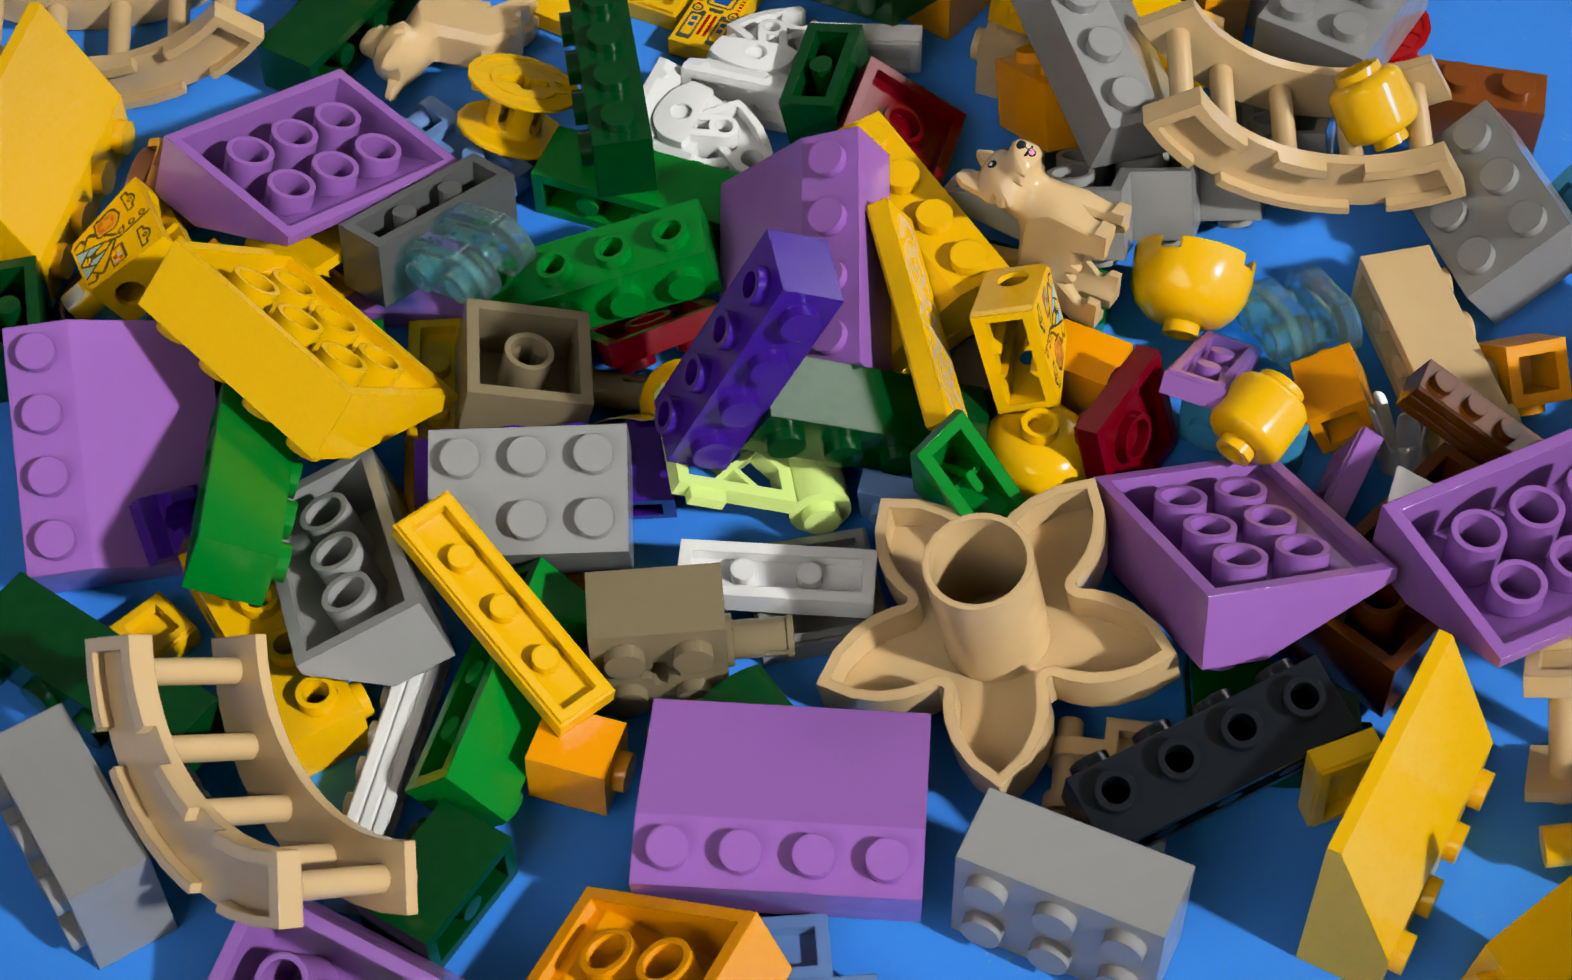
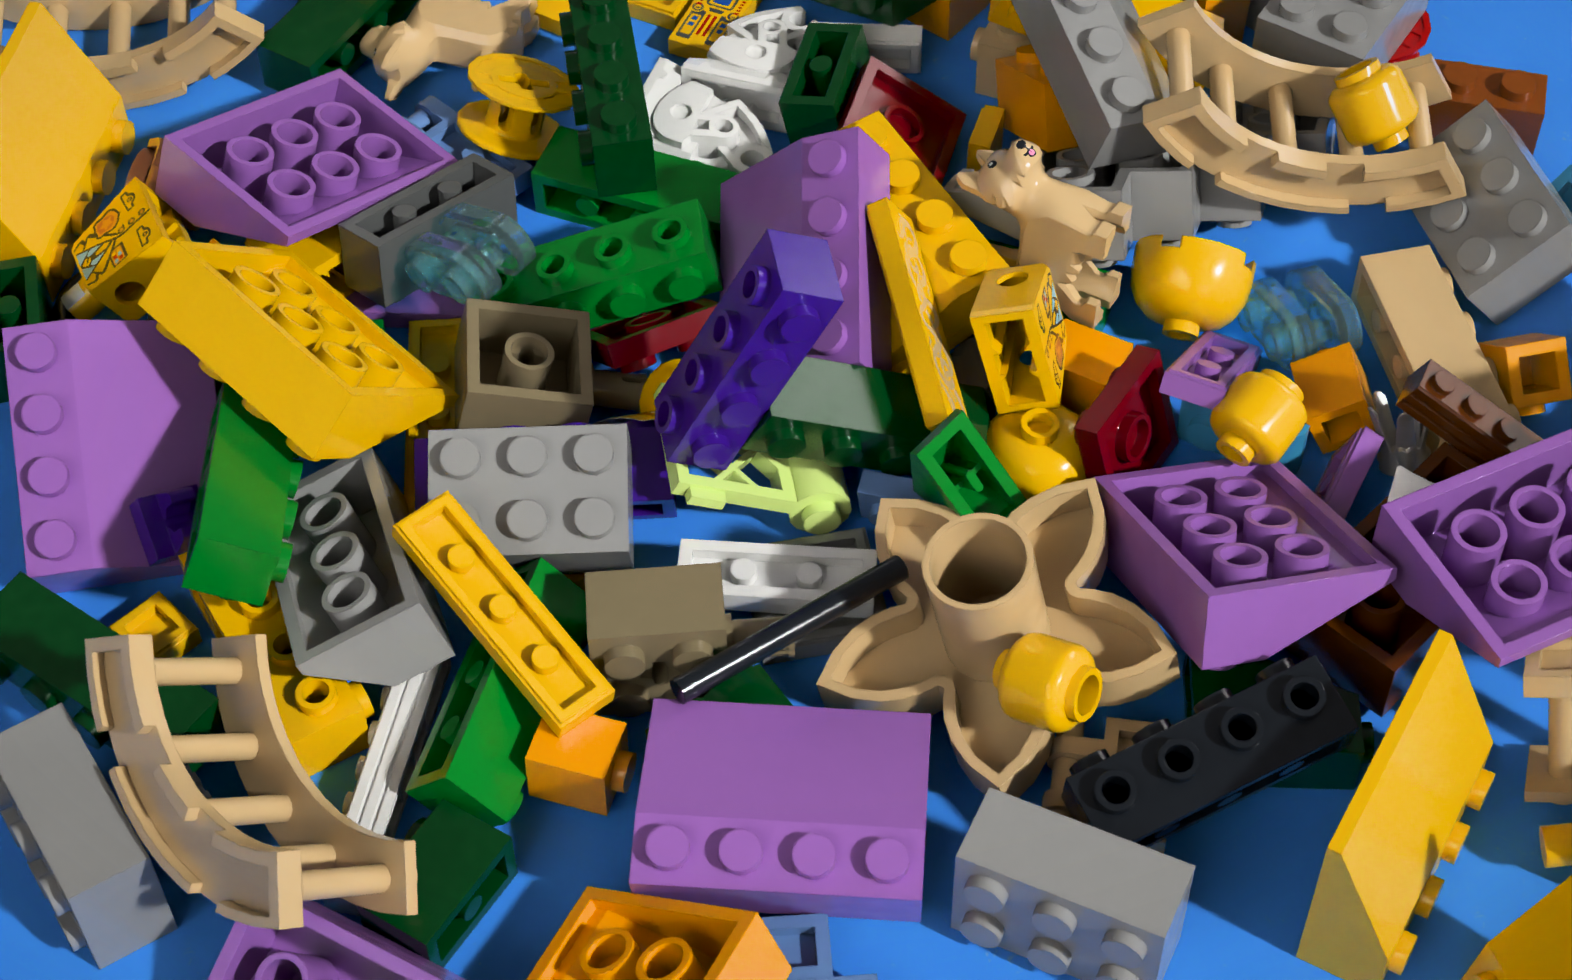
(788, 629): none -> black bar
(986, 134): none -> yellow tile
(1047, 682): none -> yellow head
(1334, 774): yellow tile -> none

